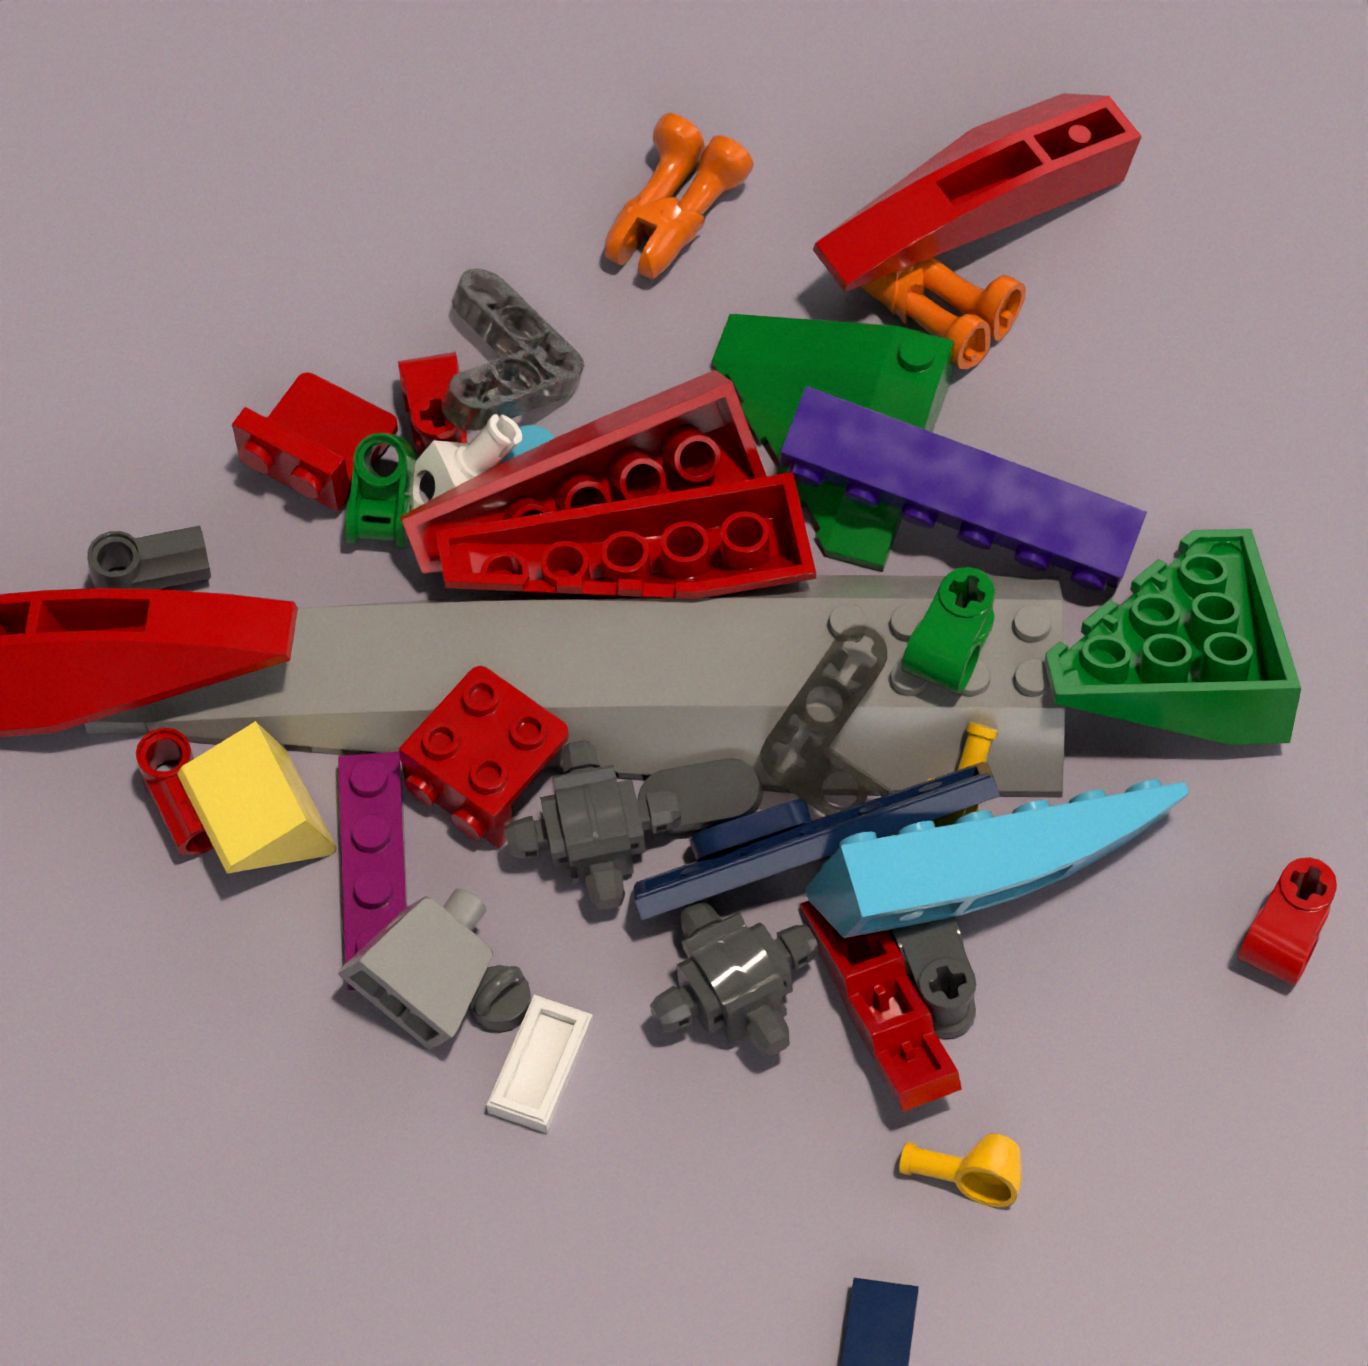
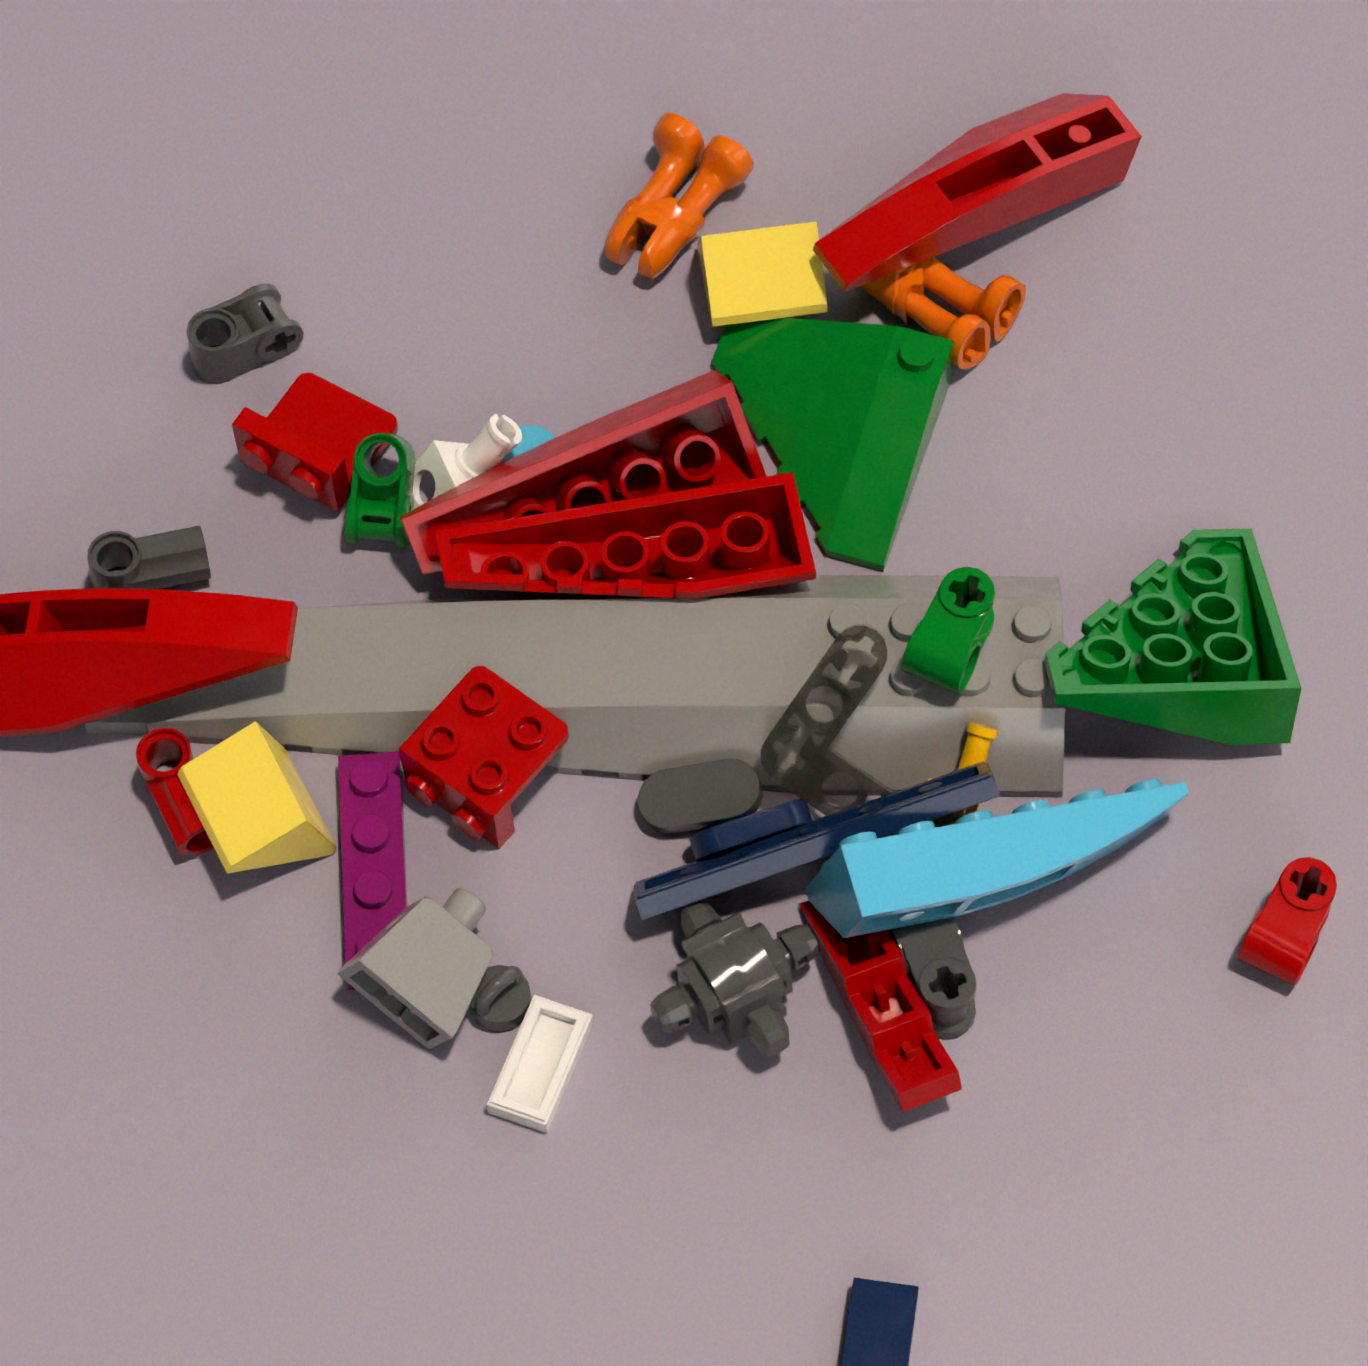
(244, 334): none -> dark grey piece
(423, 390): red piece -> none
(539, 364): clear smoke beam -> none
(593, 824): dark grey piece -> none
(762, 274): none -> light yellow slope
(962, 489): dark purple brick -> none
(986, 1173): yellow bar -> none

